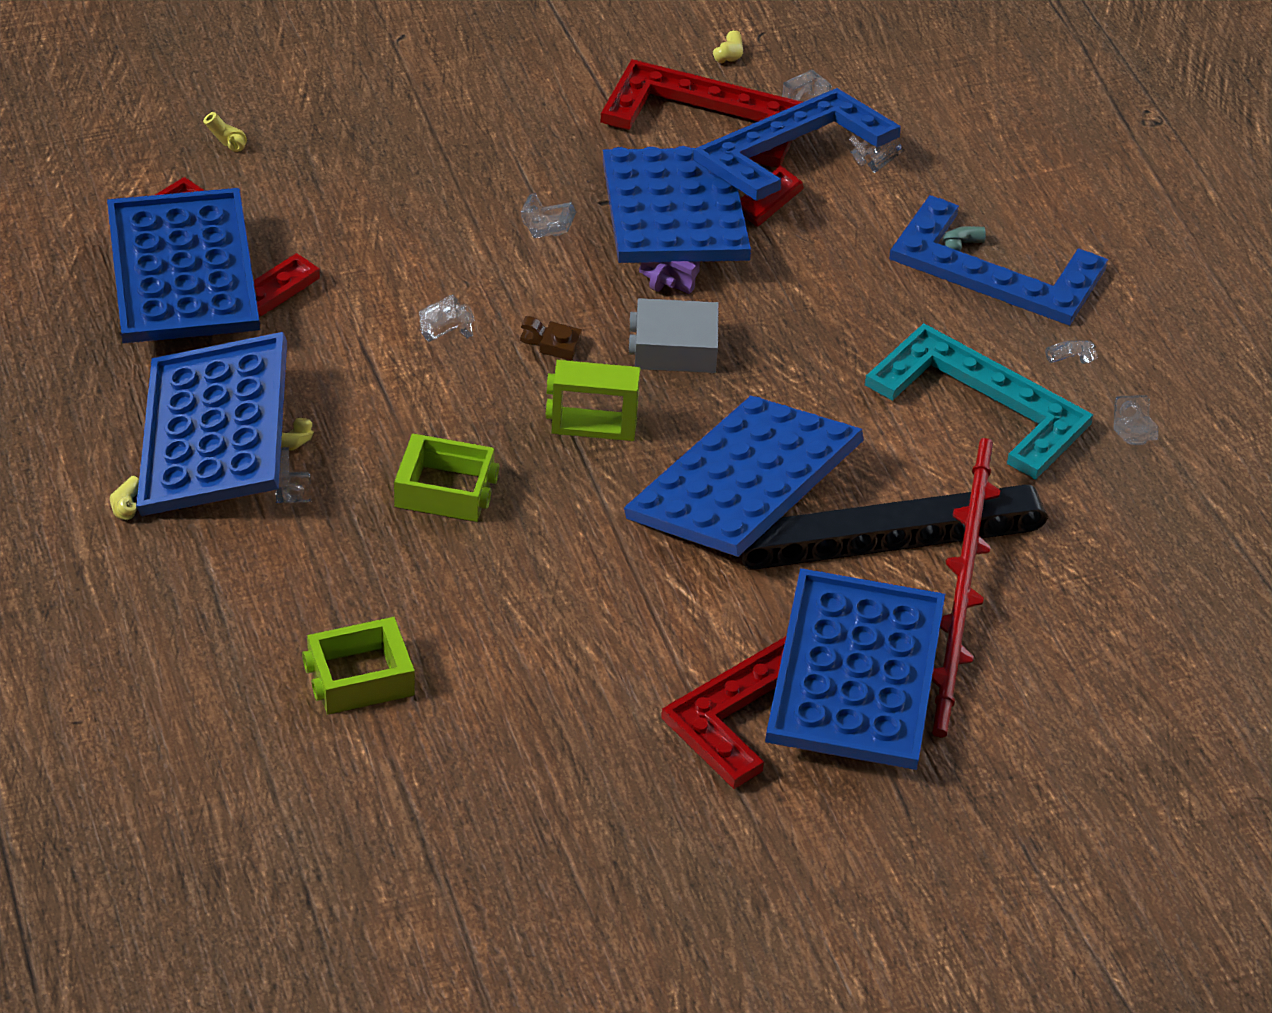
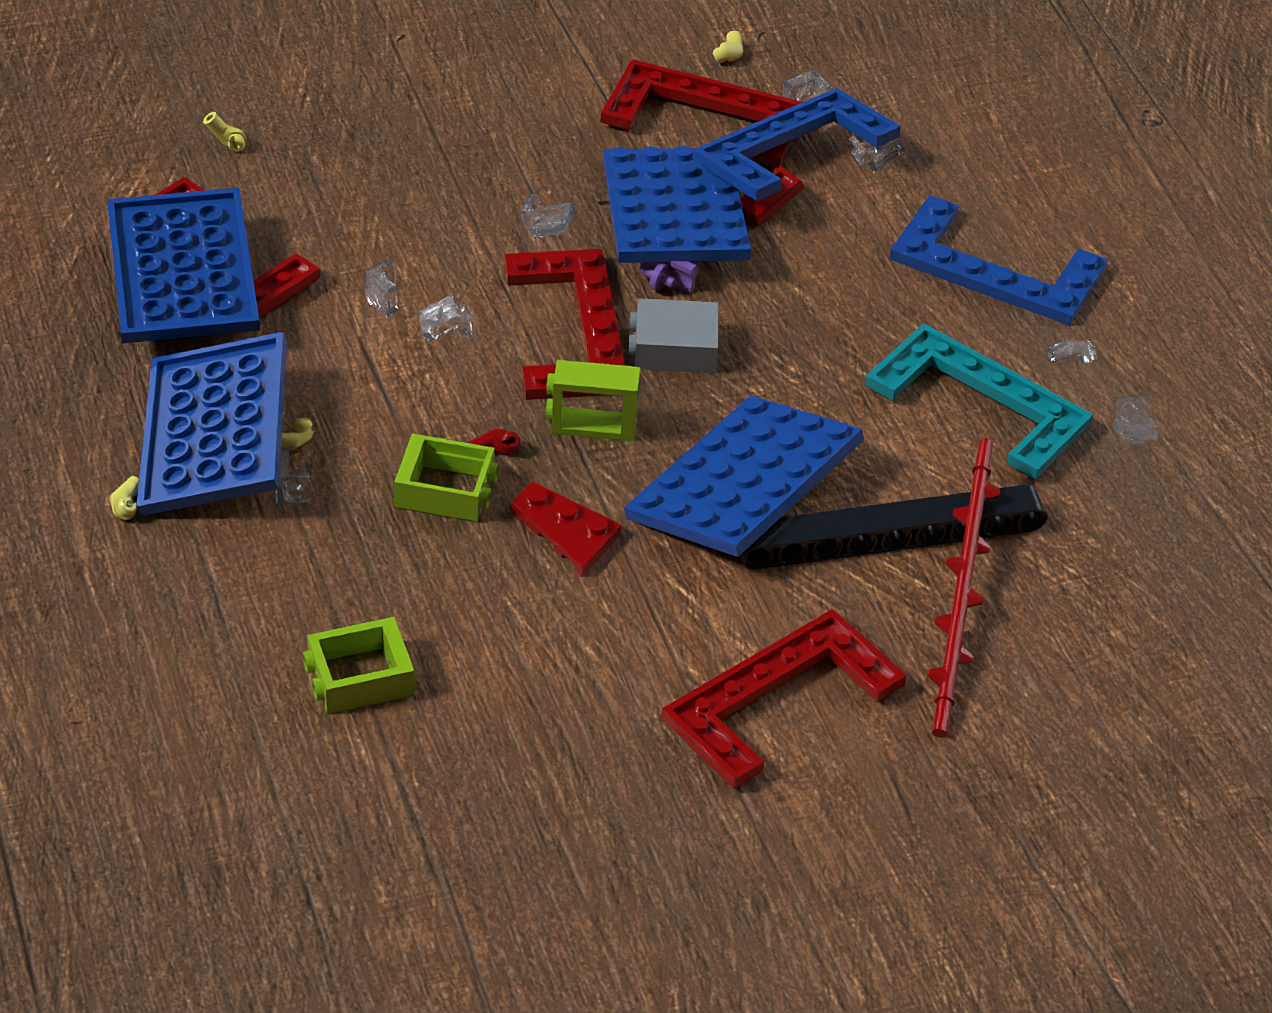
(381, 287): none -> clear bracket
(500, 439): none -> red arm
(554, 340): reddish brown plate -> none
(570, 527): none -> red wing
(594, 303): none -> red plate
(856, 669): blue plate -> none
(964, 234): sand green arm -> none

